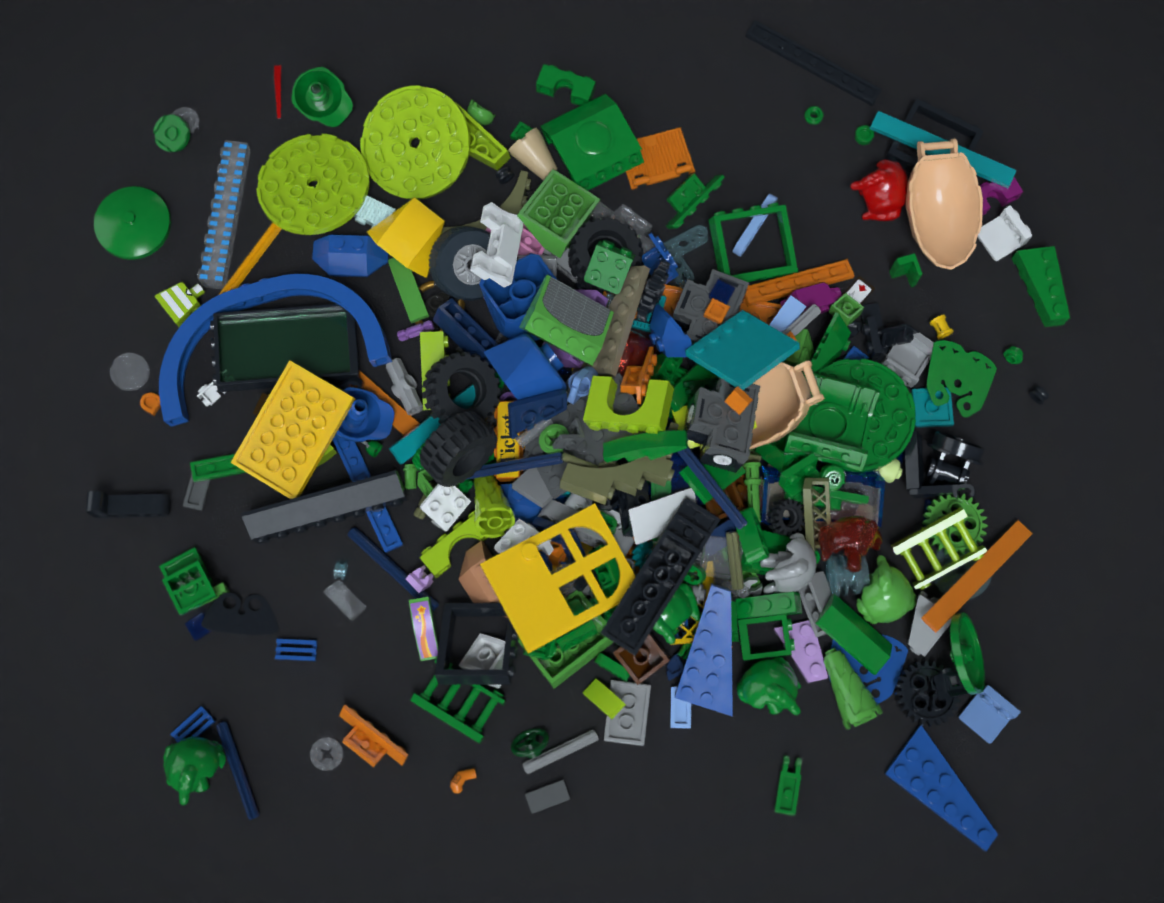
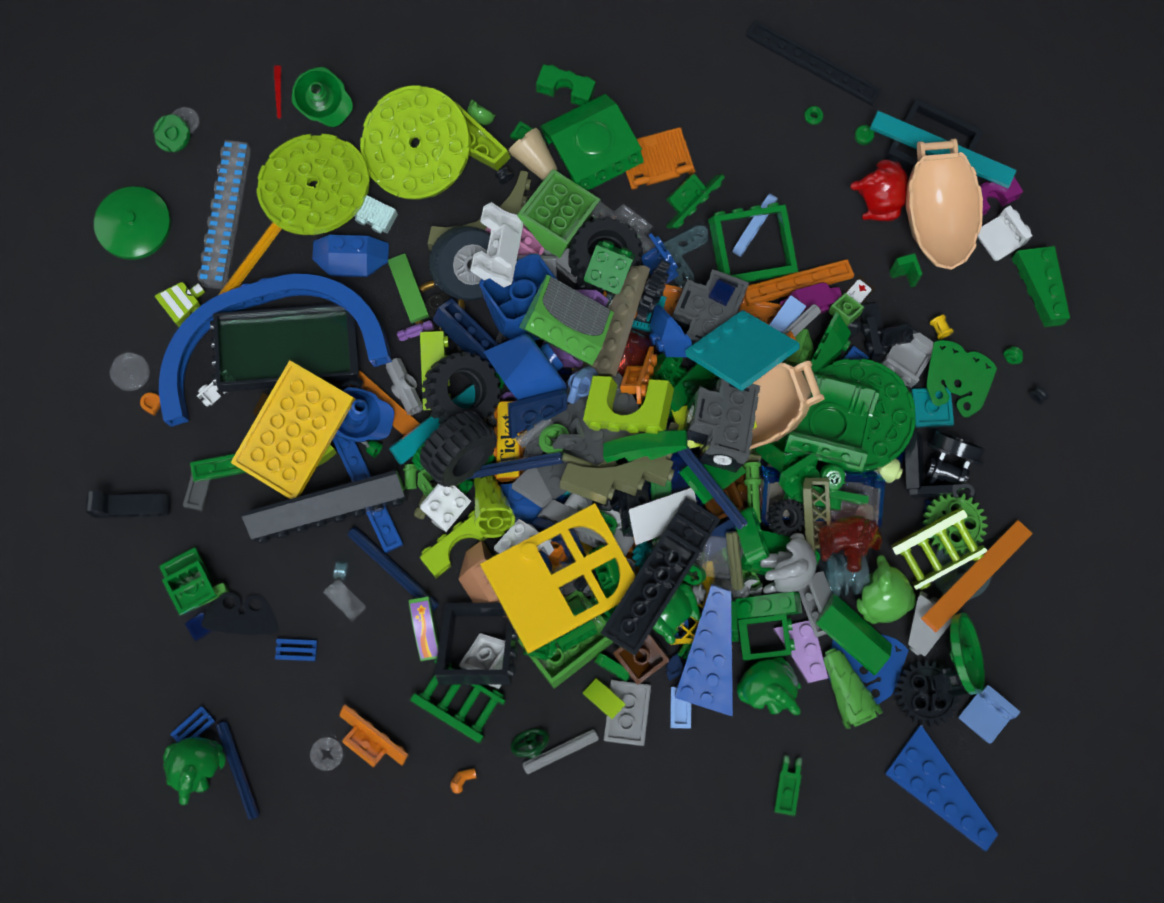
(409, 235): yellow wedge -> none
(420, 579): lavender tile -> none
(547, 796): dark grey tile -> none
(716, 311): orange tile -> none
(738, 400): orange tile -> none

